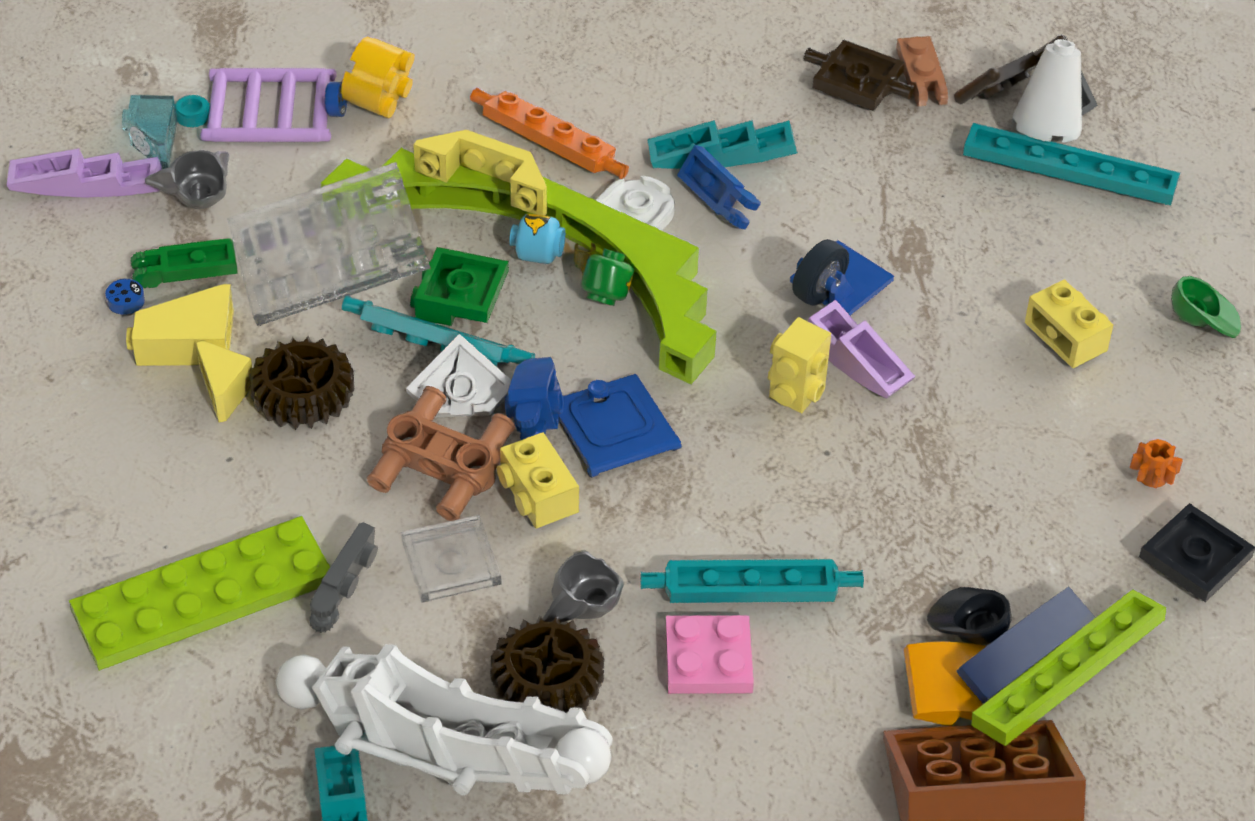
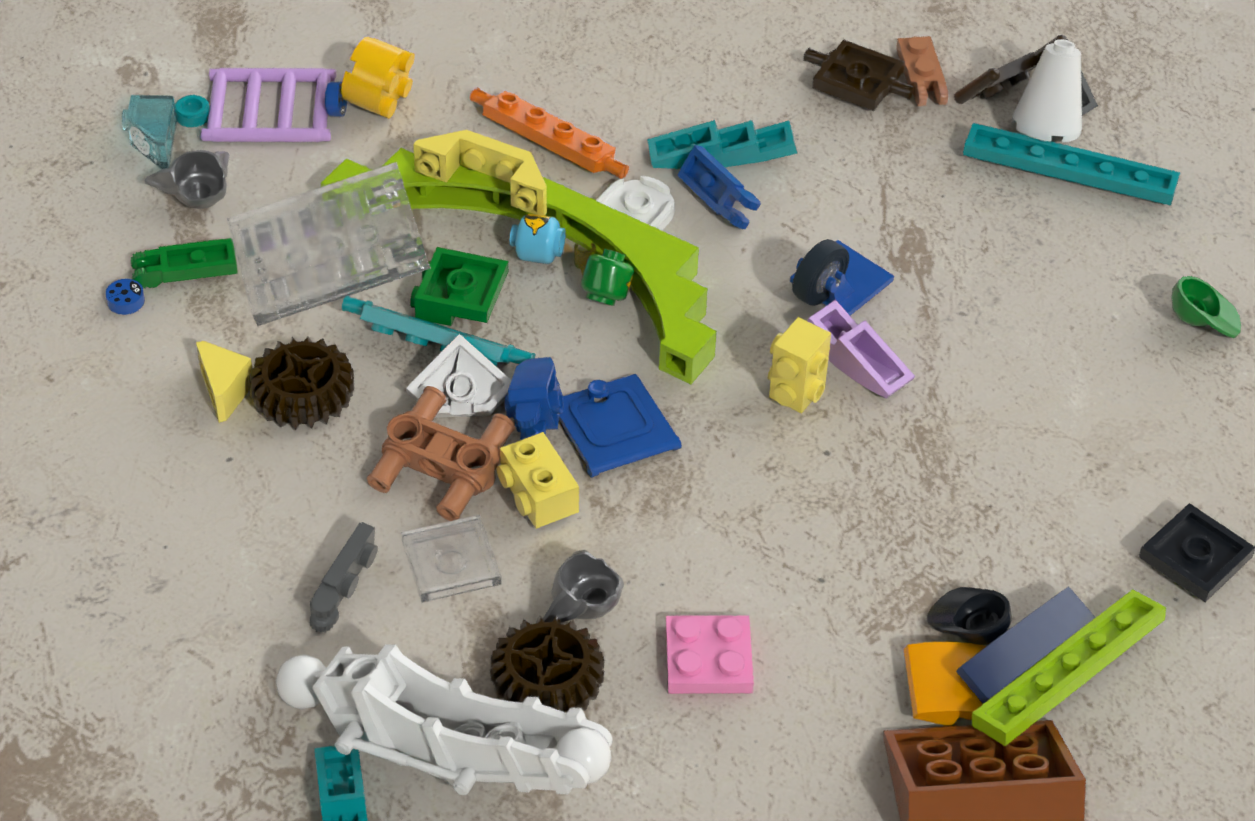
(73, 176): lavender slope -> none
(170, 330): light yellow slope -> none
(199, 592): lime plate -> none
(751, 580): teal plate -> none
(1068, 323): light yellow brick -> none
(1156, 463): orange gear -> none

